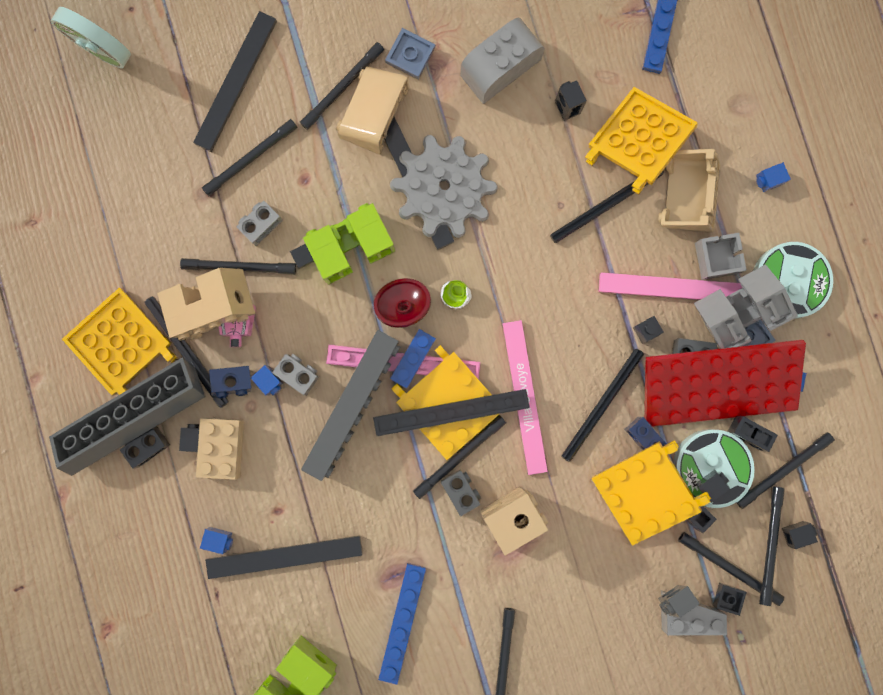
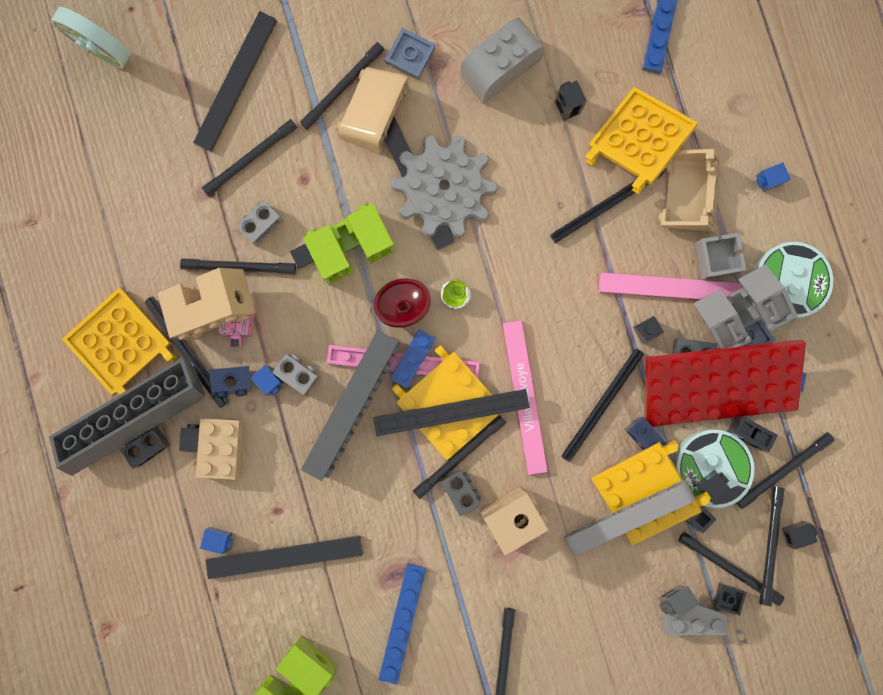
(630, 517): none -> light grey beam

